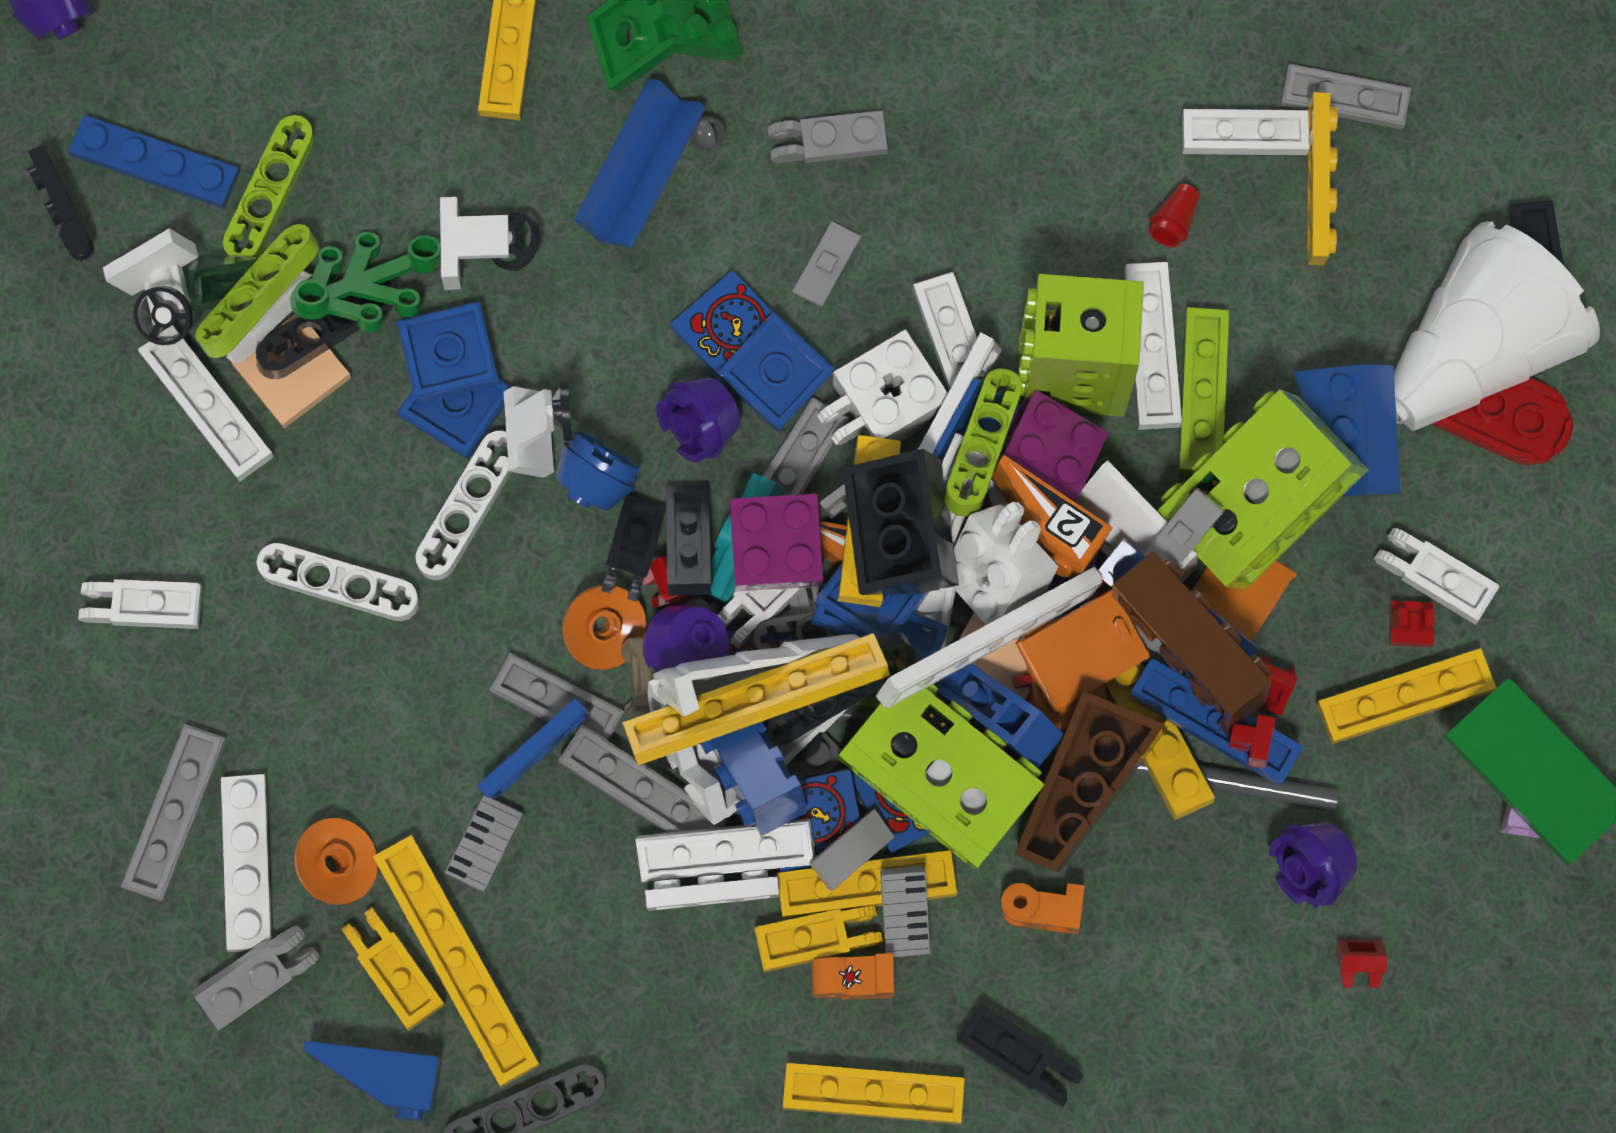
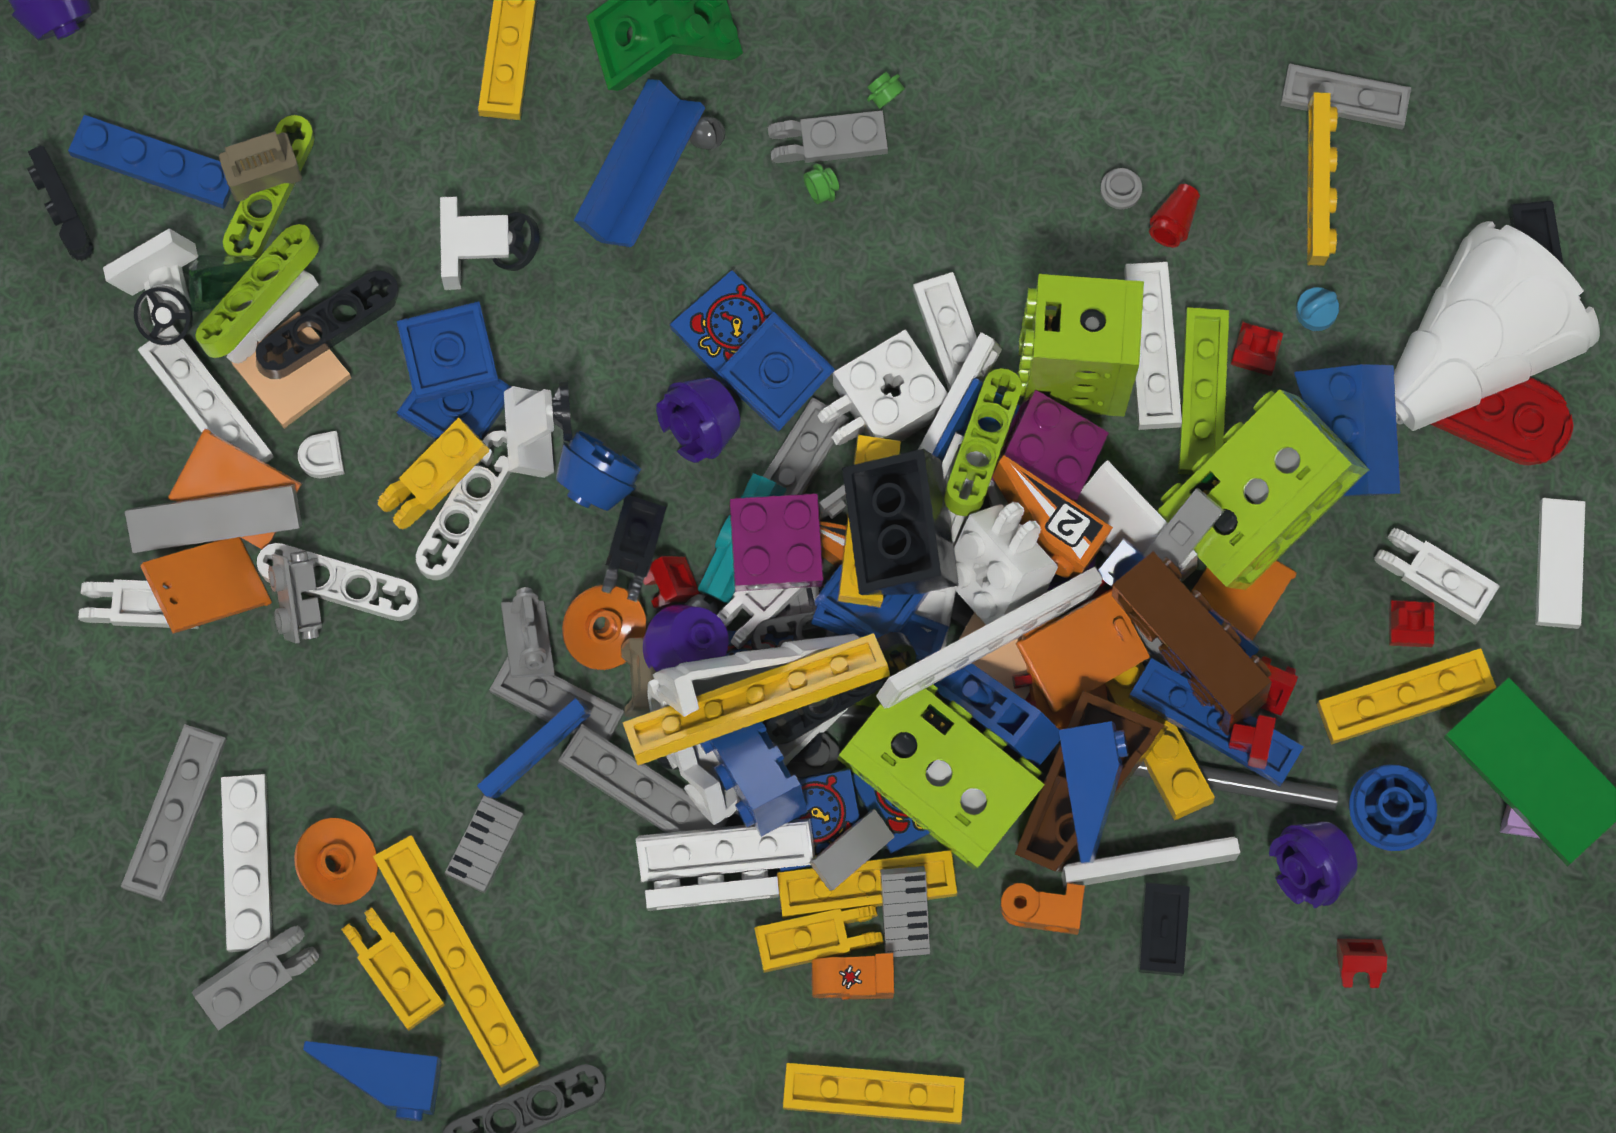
(205, 583): none -> orange container
(213, 518): none -> light grey tile
(225, 469): none -> orange container
(259, 164): none -> dark tan piece
(295, 613): none -> light grey hinge
(316, 298): green plant -> none
(321, 455): none -> white tile
(434, 474): none -> yellow hinge
(527, 635): none -> light grey hinge
(688, 540): black plate -> none
(821, 184): none -> bright green plate
(826, 264): light grey piece -> none
(885, 89): none -> bright green plate
(1015, 1053): black hinge -> none
(1092, 774): none -> blue slope
(1121, 188): none -> light grey plate
(1151, 862): none -> white tile
(1164, 929): none -> black plate
(1245, 132): white plate -> none
(1257, 349): none -> red tile
(1317, 309): none -> dark azure tile
(1393, 807): none -> blue cone
(1560, 563): none -> white tile

